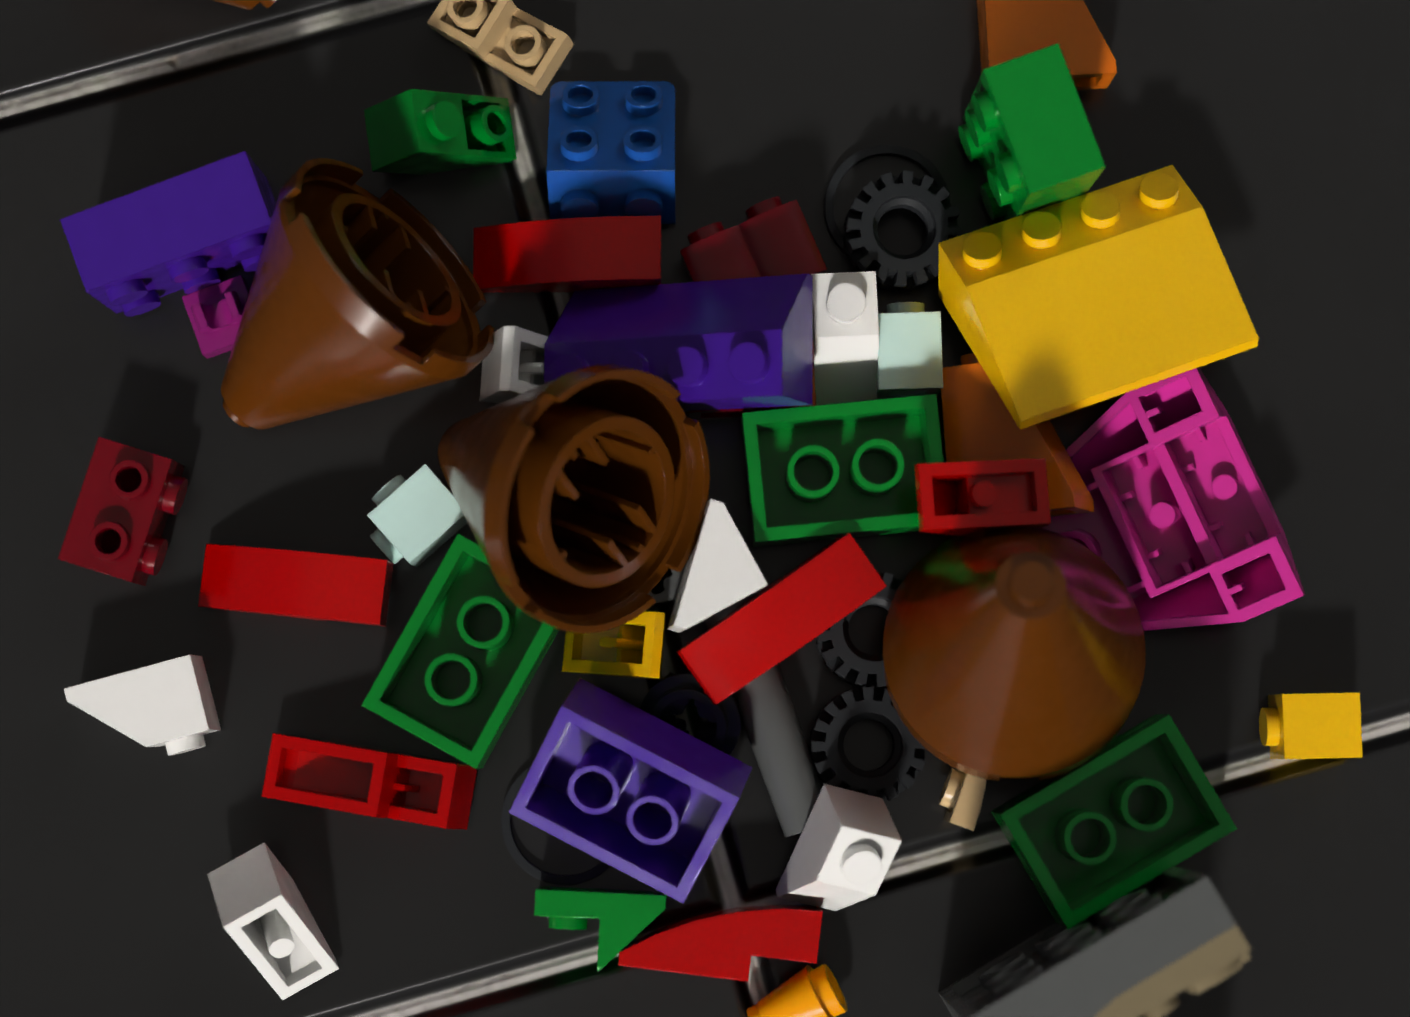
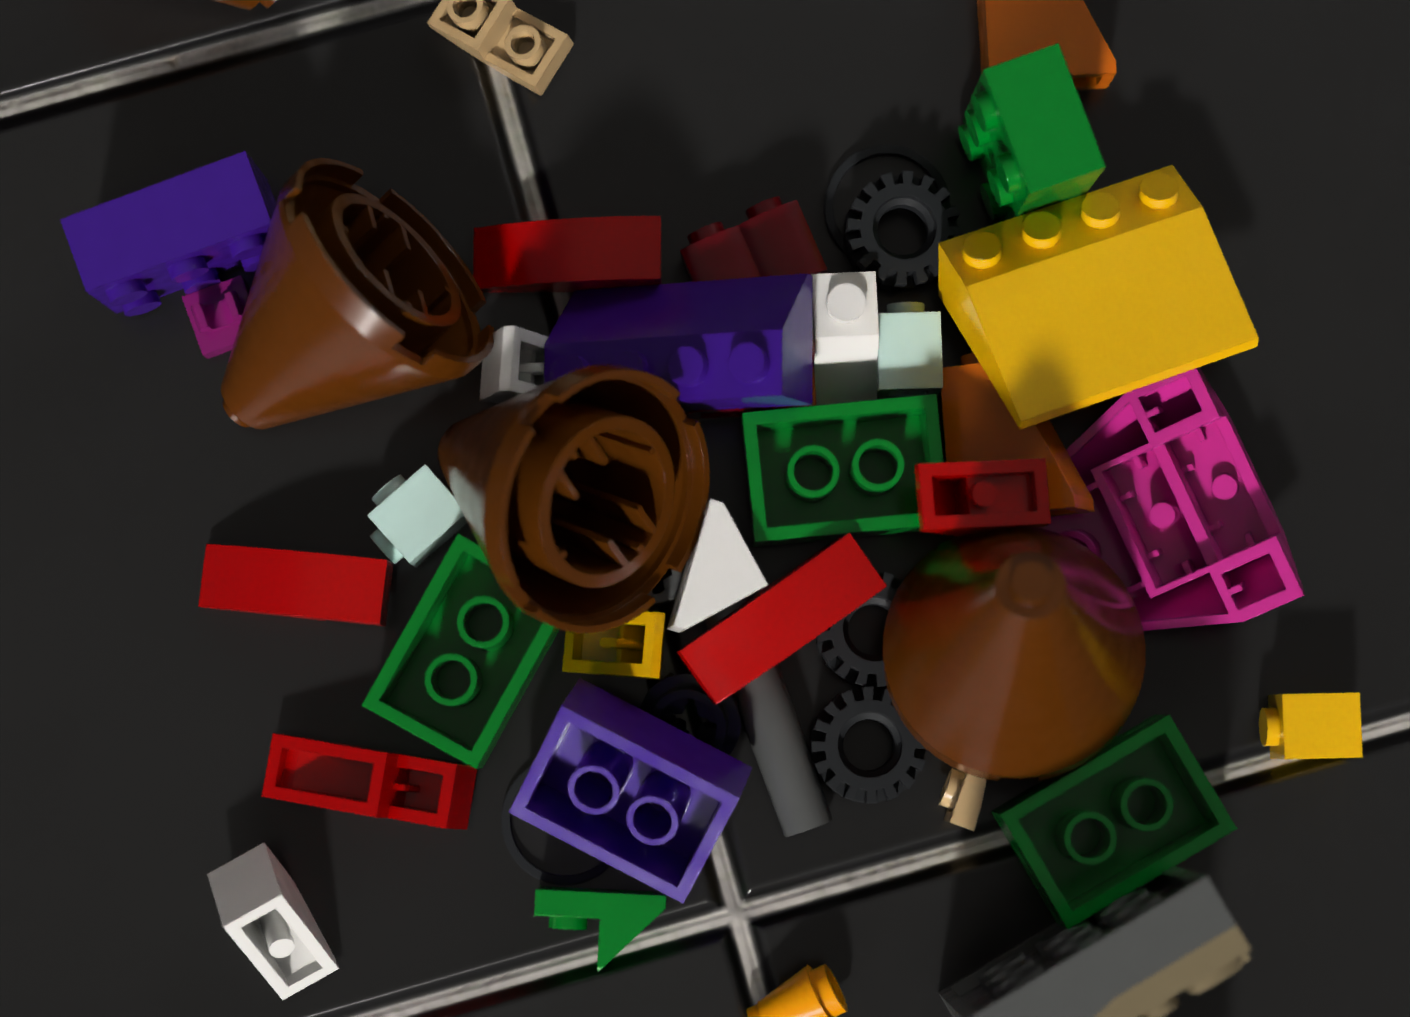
(124, 512): dark red brick -> none
(154, 704): white slope -> none
(438, 132): green slope -> none
(611, 149): blue bracket -> none
(725, 940): red slope -> none
(841, 851): white slope -> none

